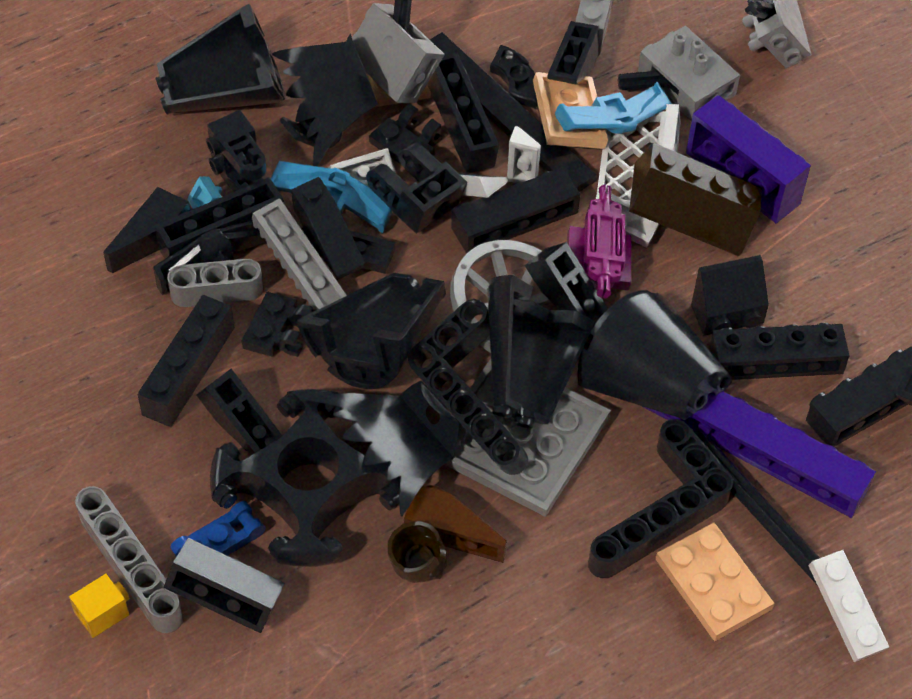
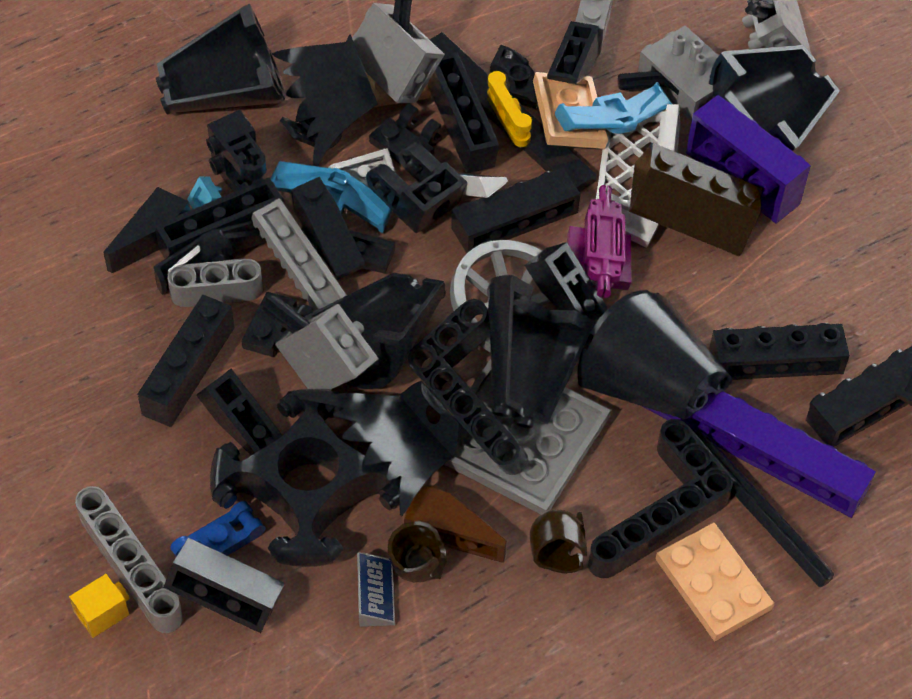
(323, 349): none -> light grey piece
(375, 590): none -> slope
(508, 110): none -> yellow plate
(522, 157): white slope -> none
(554, 537): none -> dark brown helmet
(730, 295): black slope -> none
(775, 89): none -> black cone
(848, 606): white plate -> none

